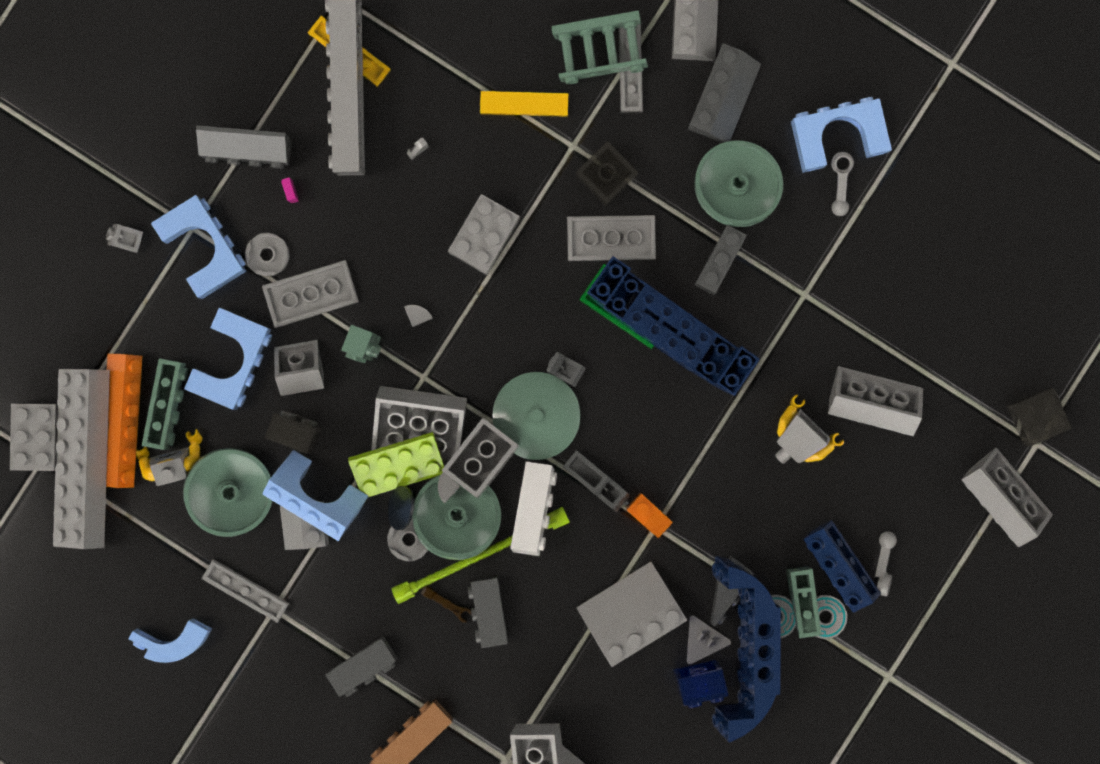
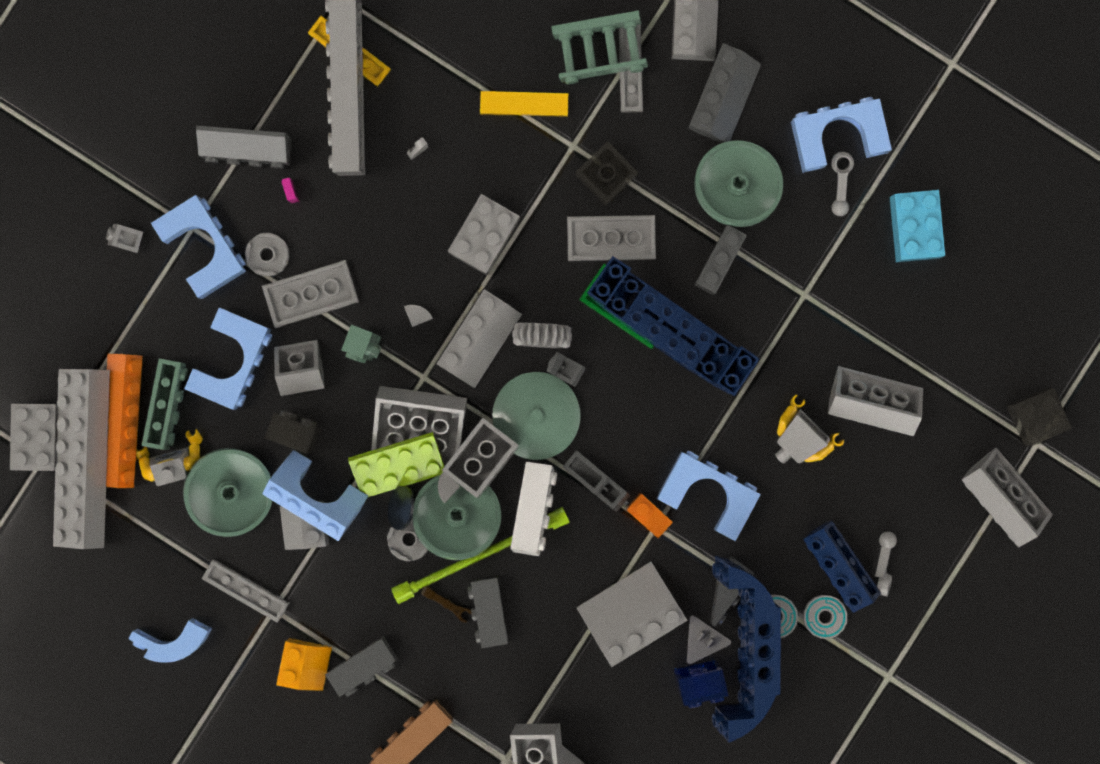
(303, 665): none -> light orange slope
(479, 338): none -> light grey slope
(542, 335): none -> light grey gear
(740, 497): none -> light blue arch
(804, 601): sand green slope -> none
(917, 226): none -> medium azure brick

